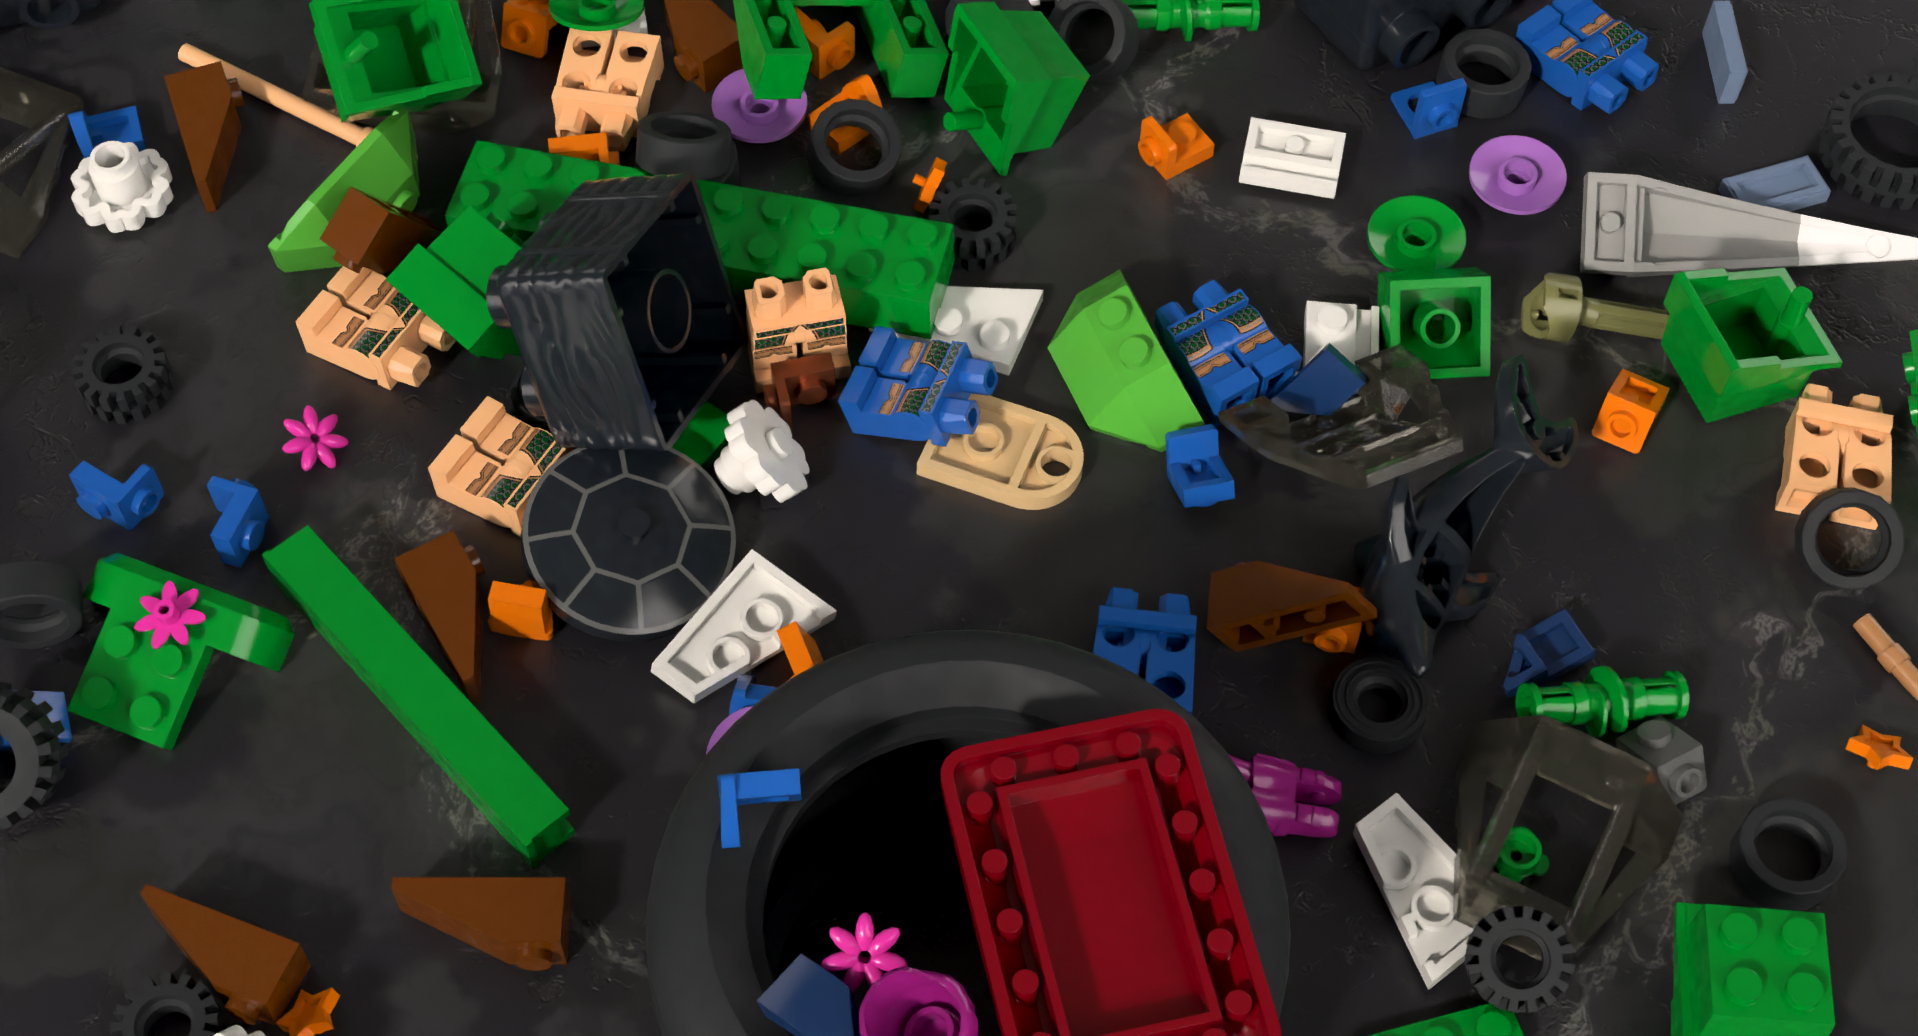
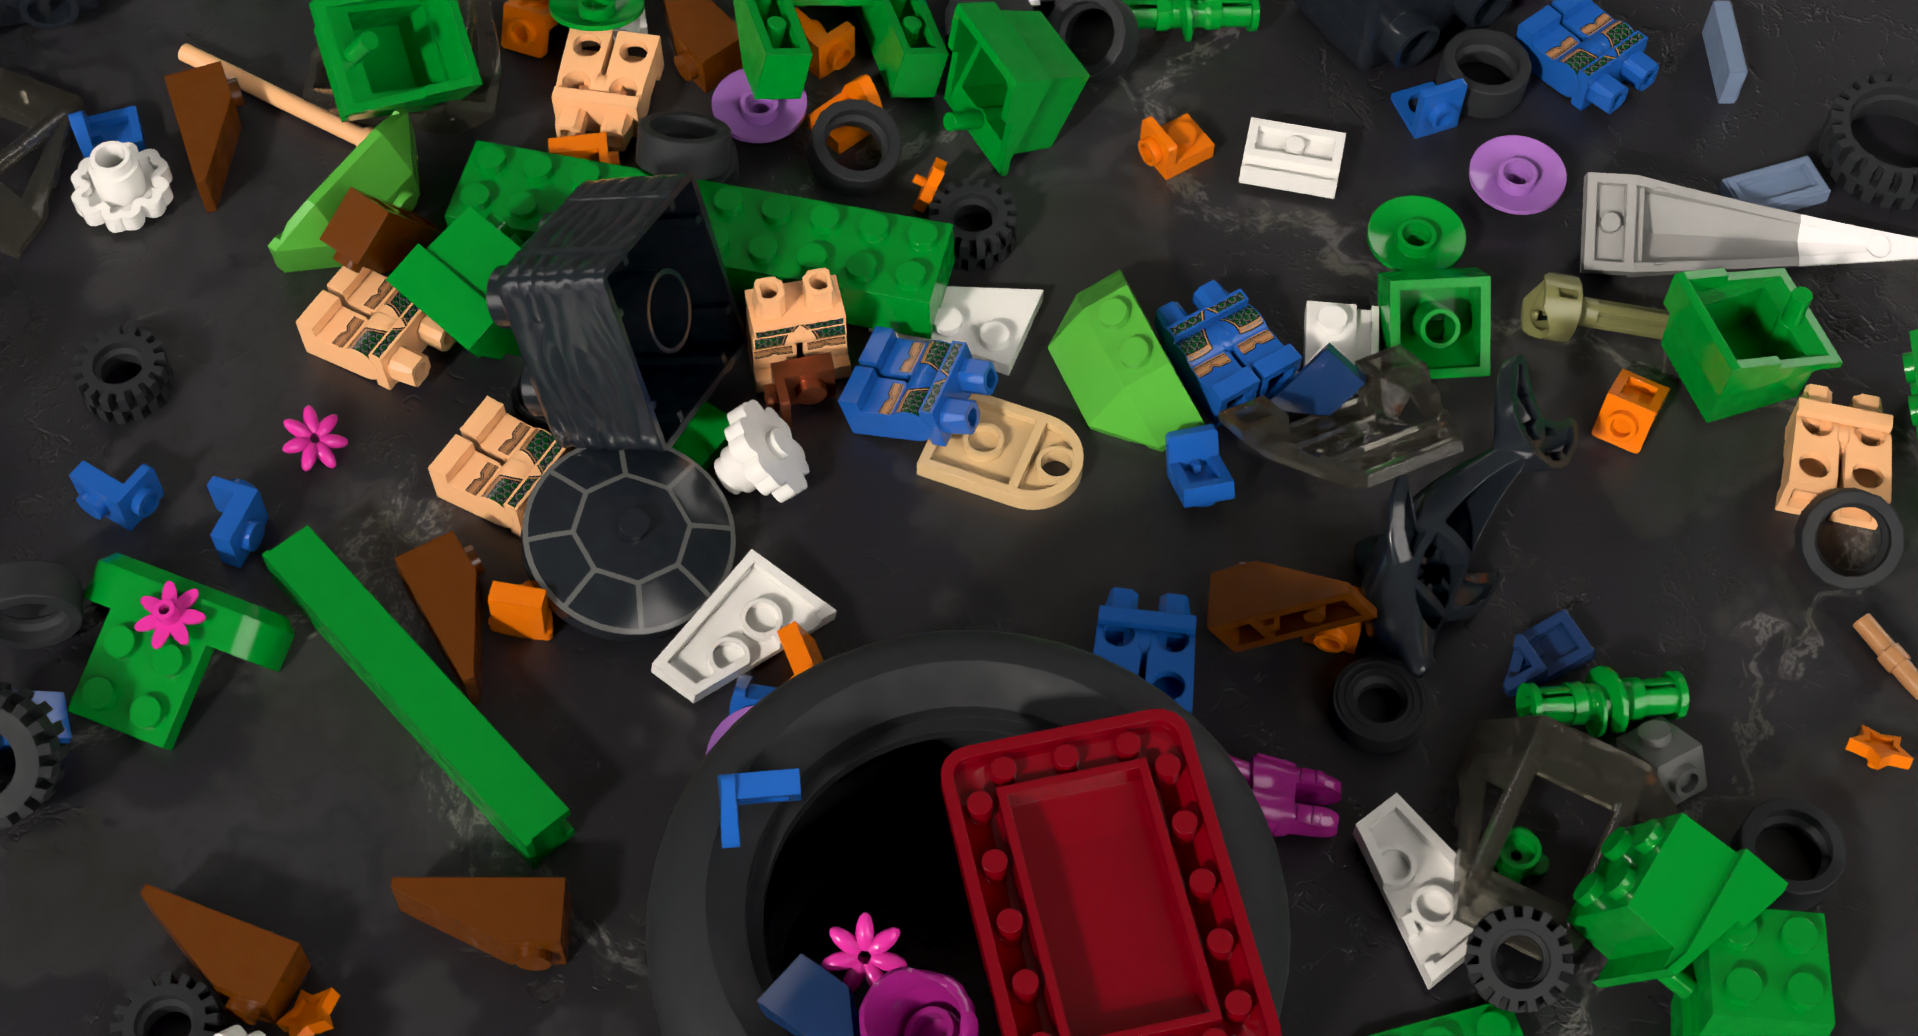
(1667, 898): none -> green piece

